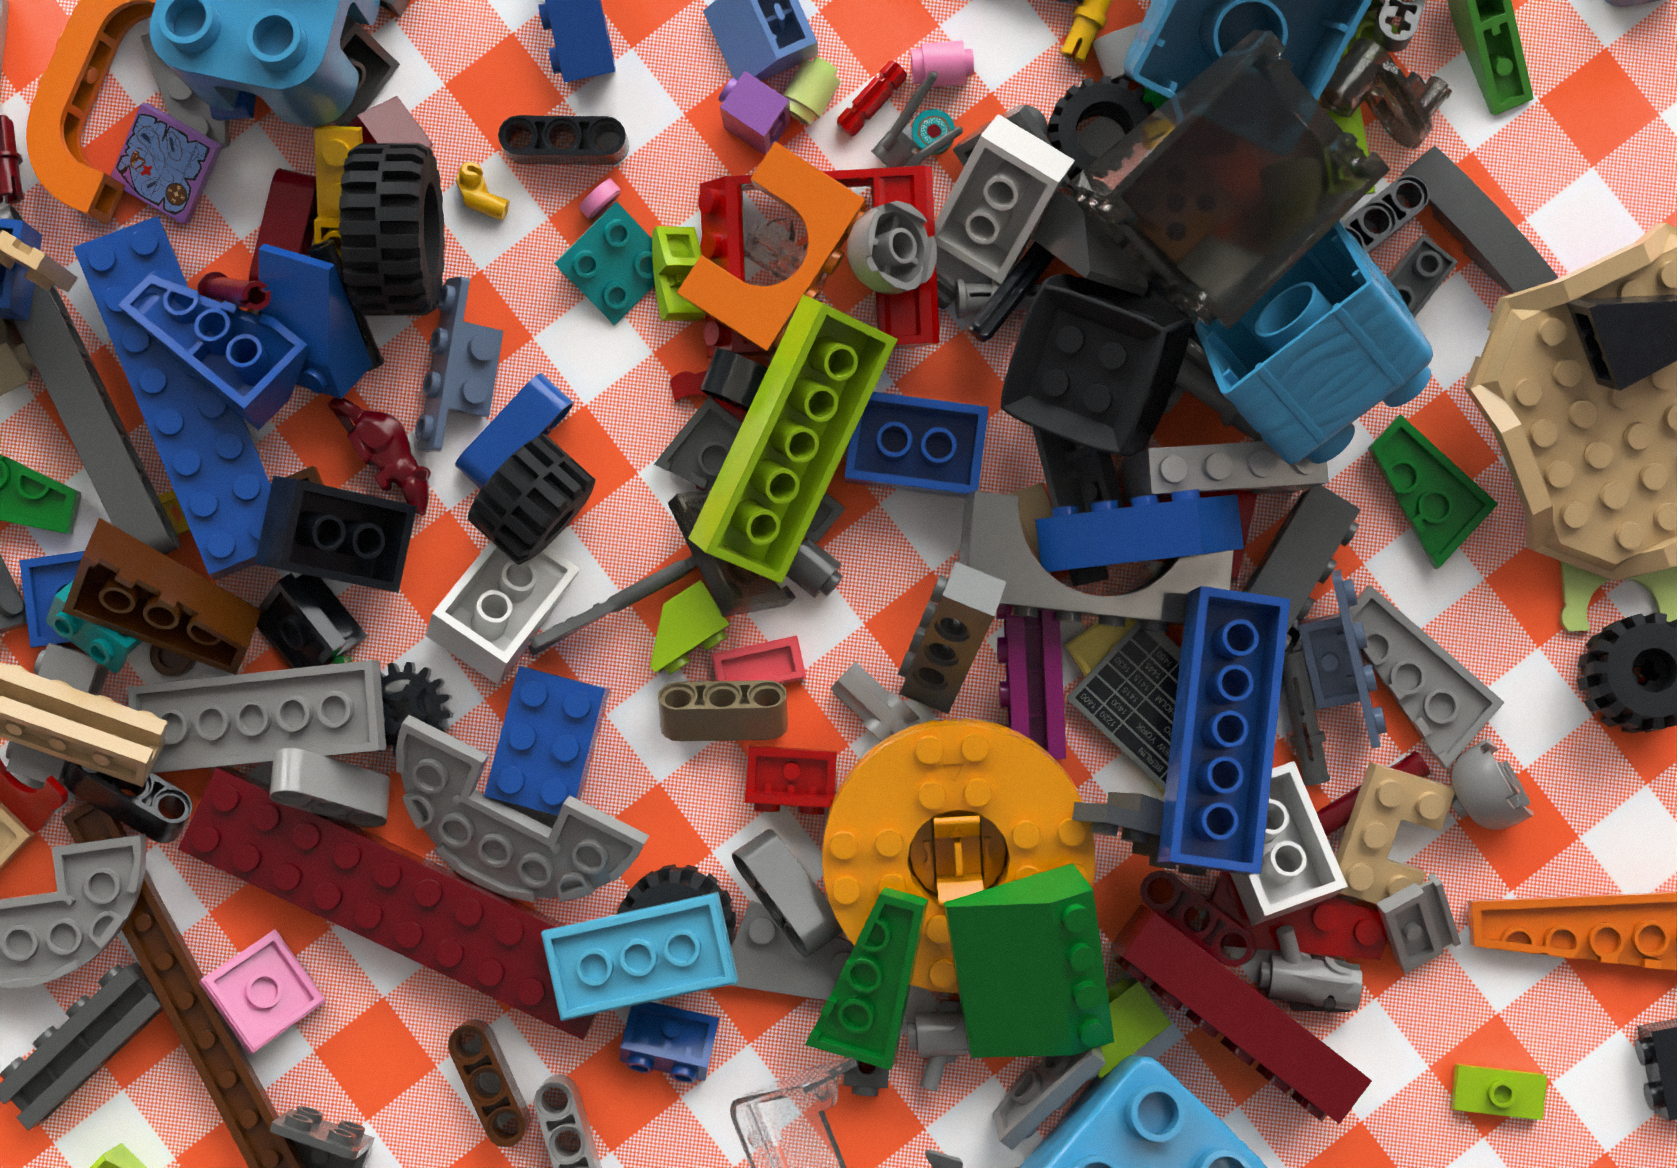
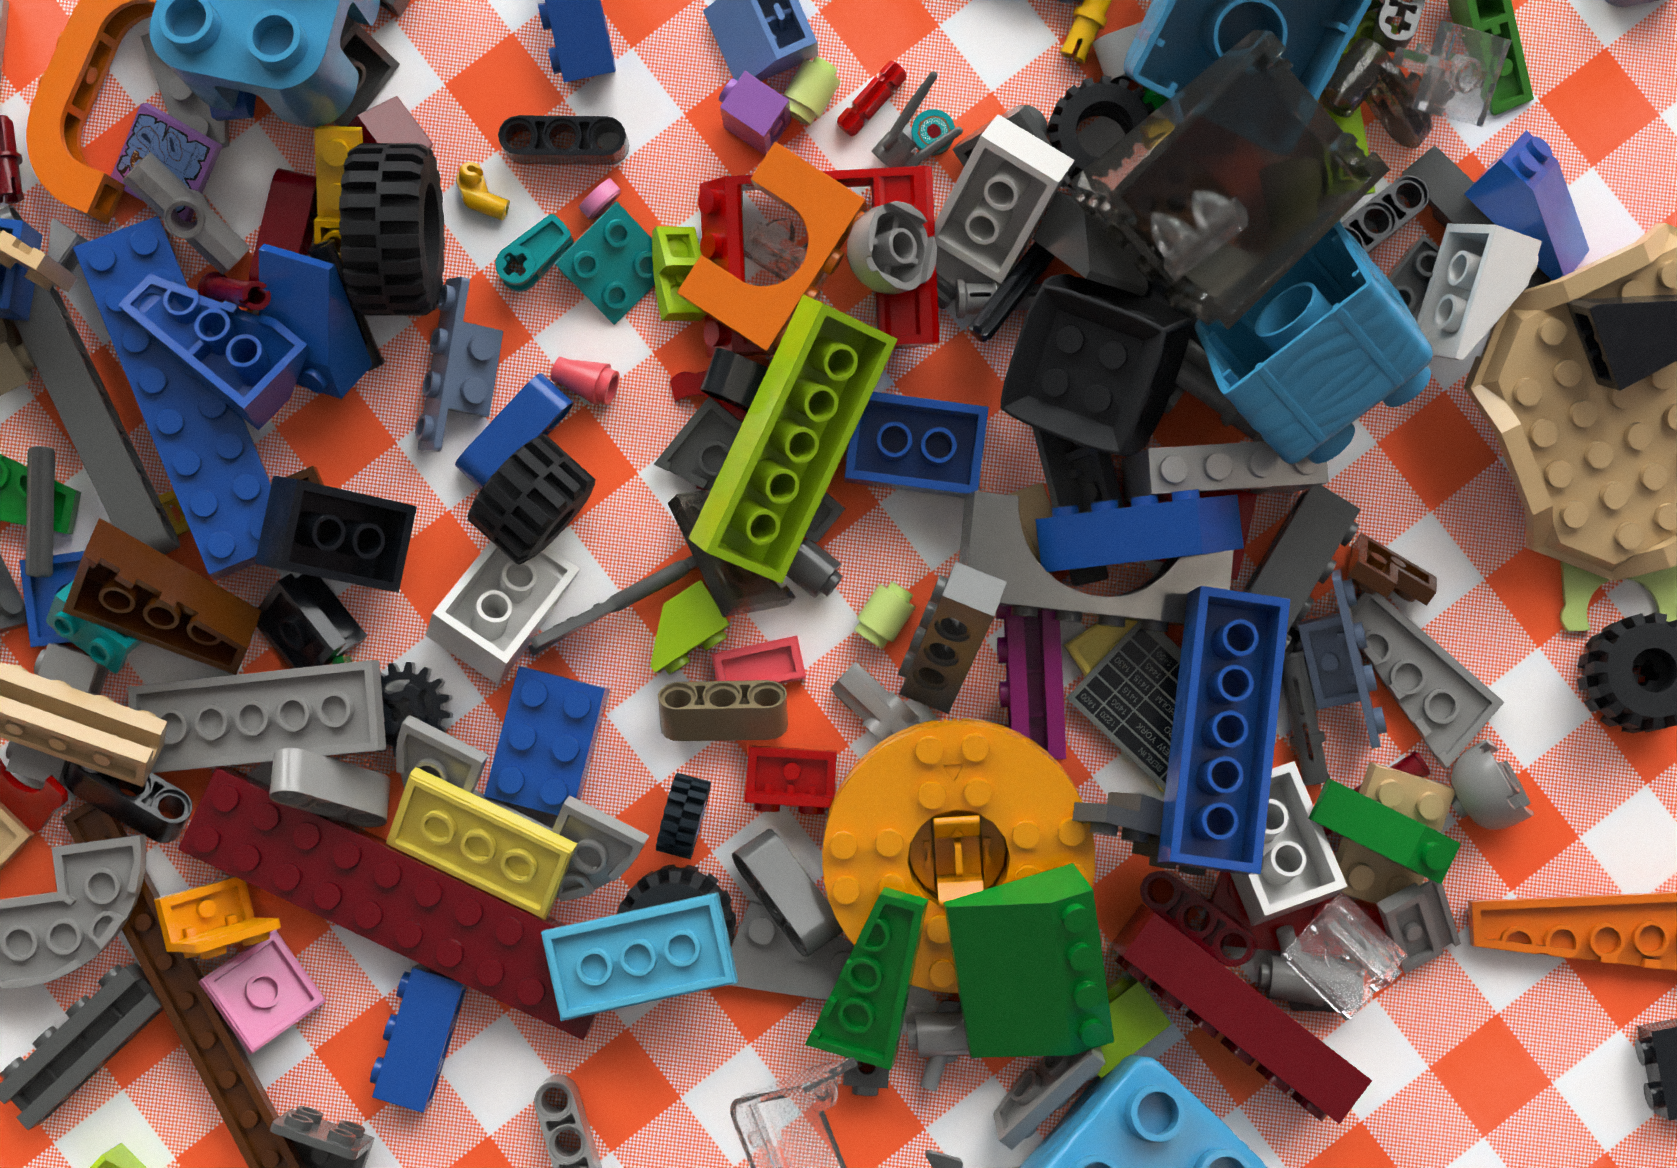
(40, 512): none -> dark grey axle
(61, 244): none -> light grey slope
(165, 192): none -> light grey piece
(170, 663): reddish brown tile -> none
(210, 918): none -> light orange bracket
(384, 441): dark red animal -> none
(418, 1038): none -> blue brick
(480, 843): none -> light yellow tile
(488, 1104): reddish brown beam -> none
(536, 251): none -> teal piece
(588, 379): none -> coral cone
(668, 1041): blue bracket -> none
(683, 816): none -> black wheel
(885, 614): none -> yellowish green brick
(946, 59): bright pink brick -> none
(1187, 247): none -> clear tile
(1344, 956): none -> clear bracket
(1383, 571): none -> reddish brown plate
(1384, 831): none -> green slope
(1430, 489): green wing -> none
(1456, 71): none -> clear bracket
(1474, 284): none -> white slope
(1498, 1091): lime plate -> none
(1530, 196): none -> blue slope

